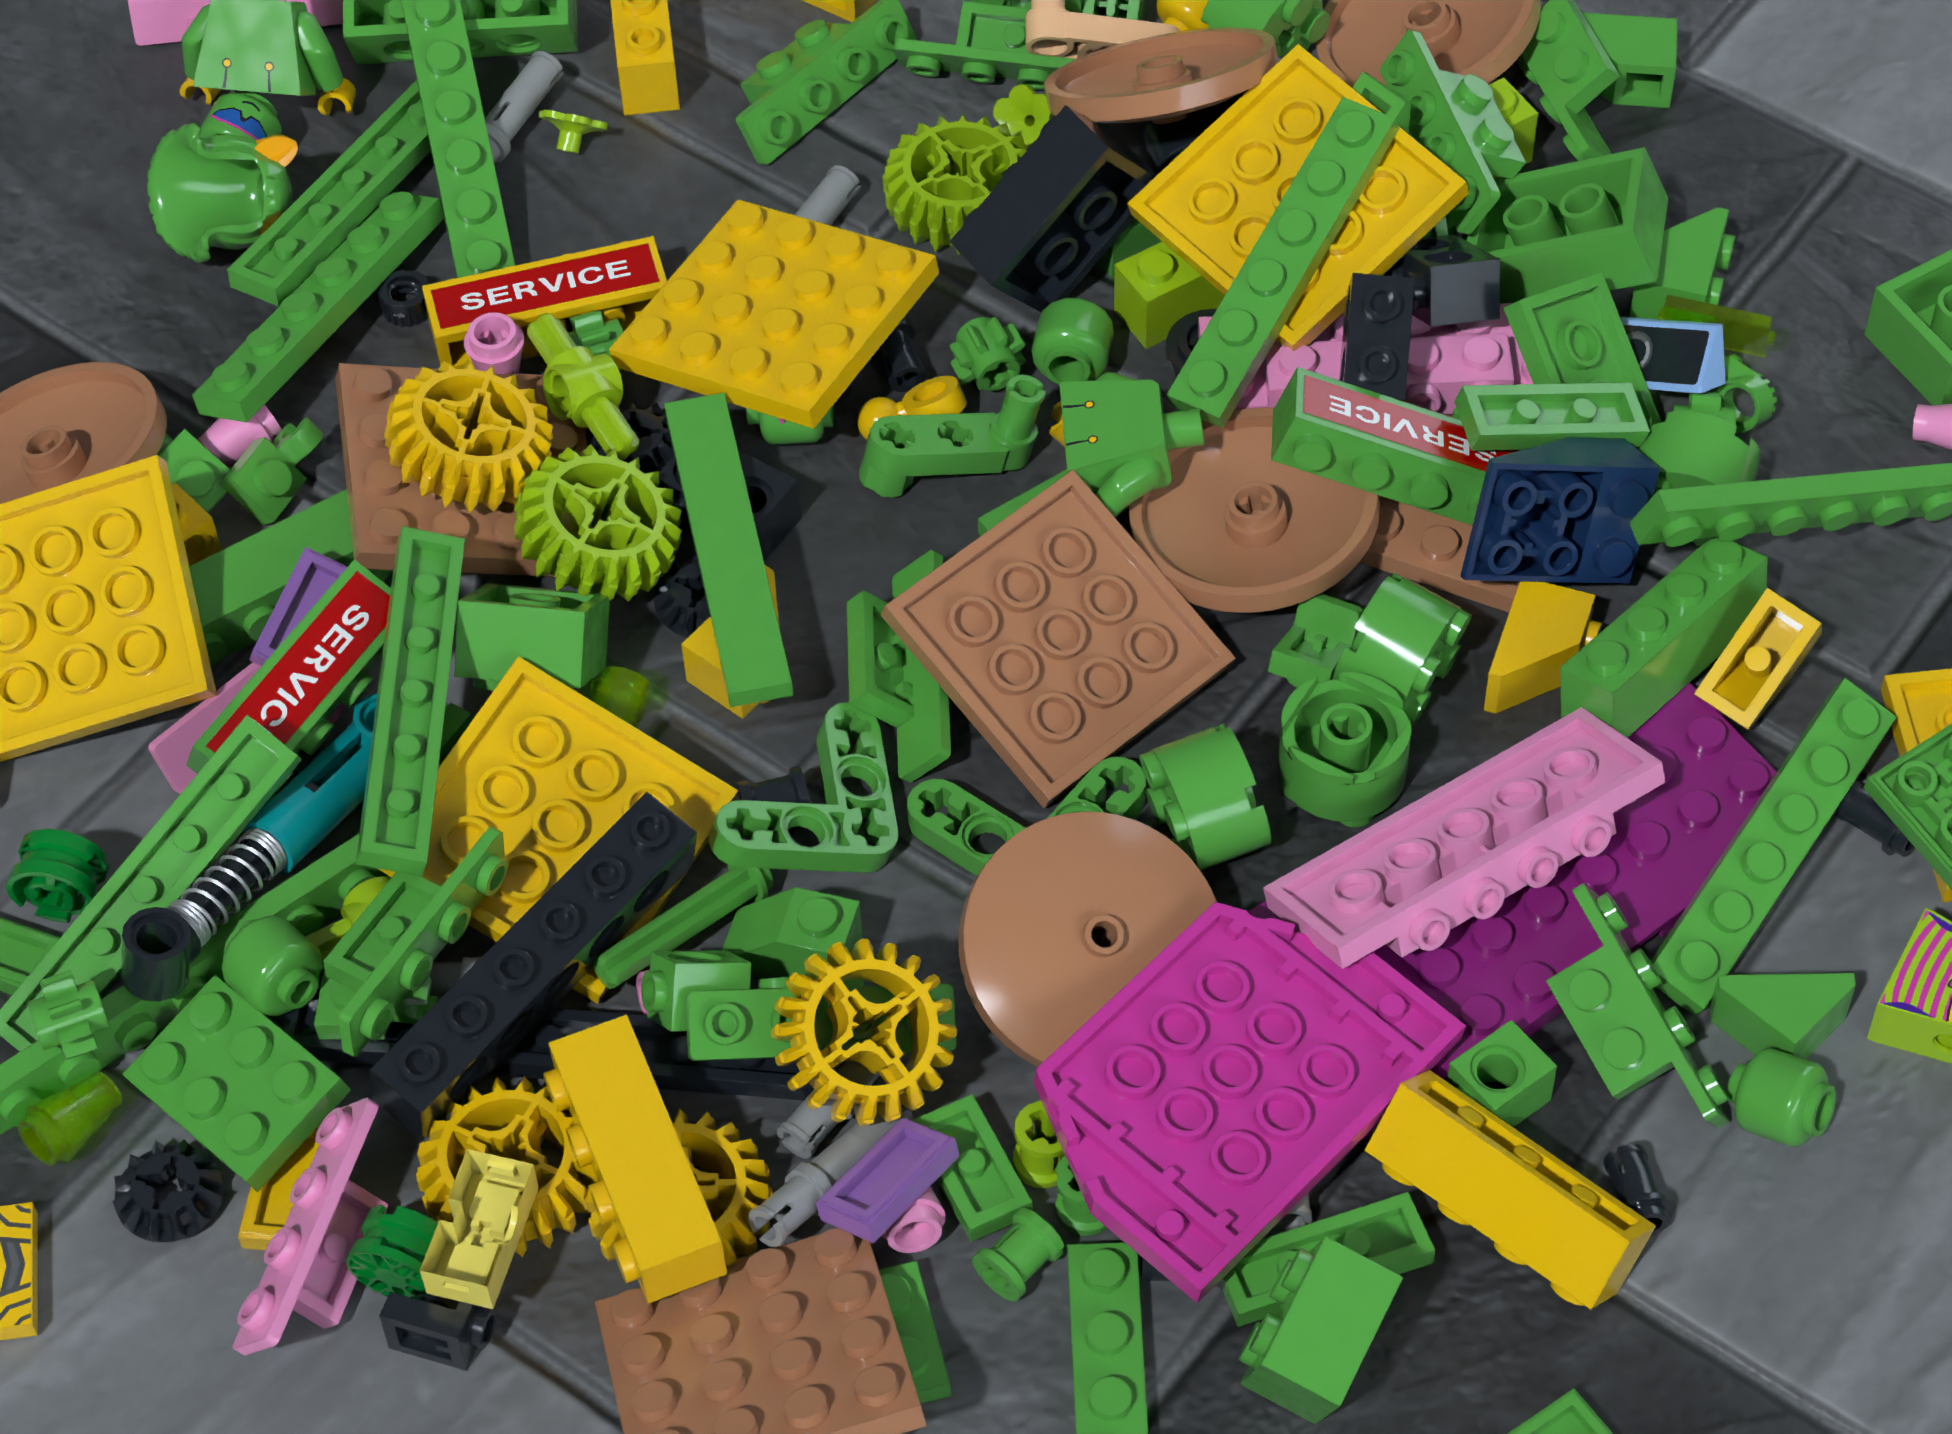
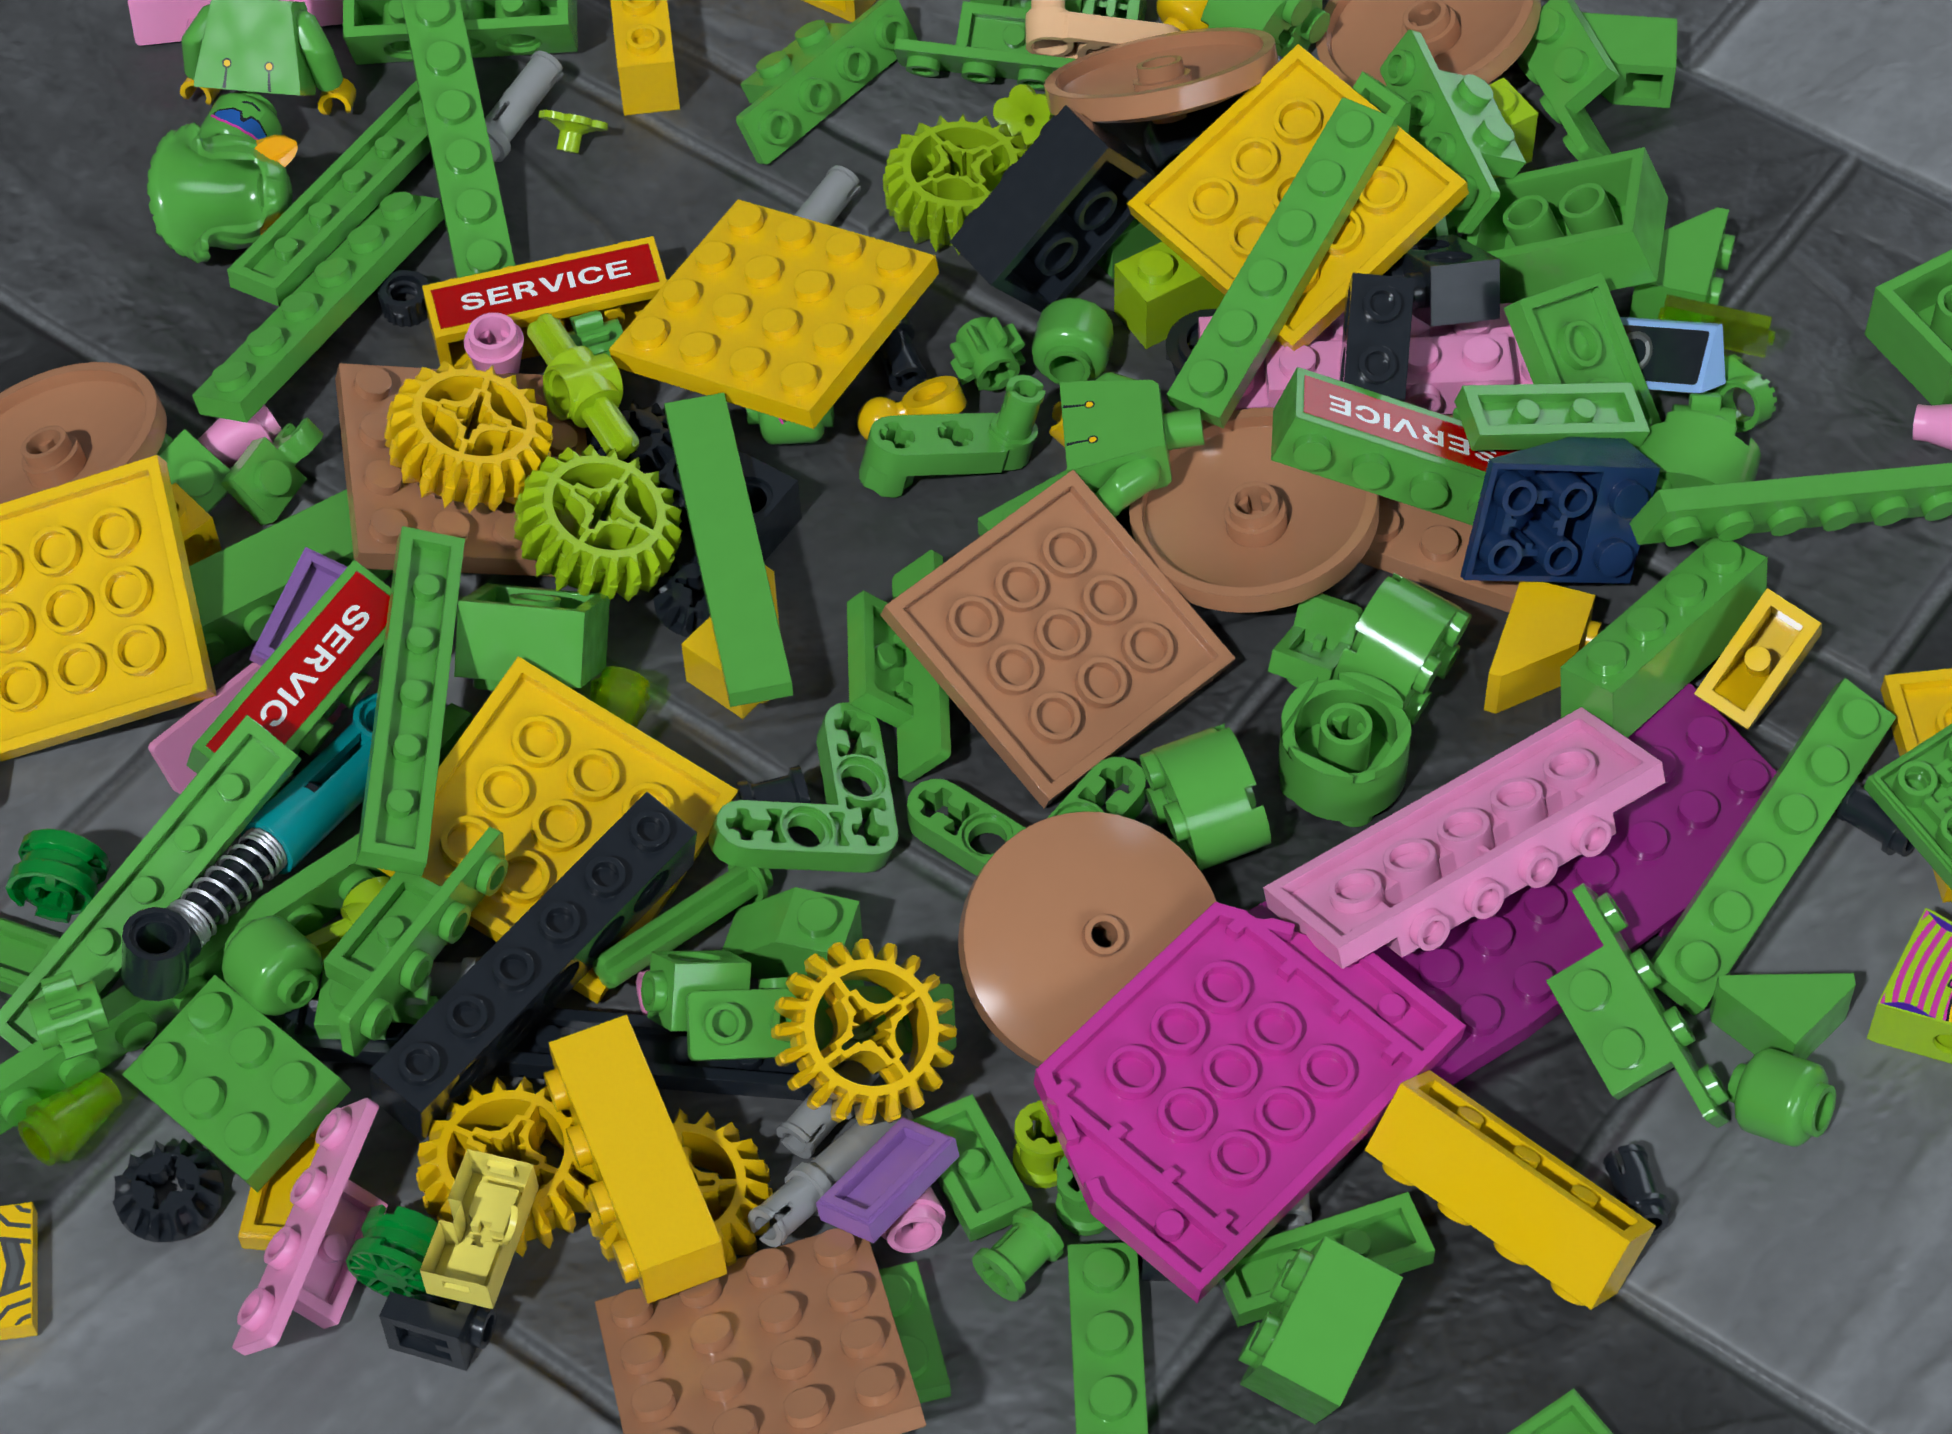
(1509, 1059): bright green brick -> none

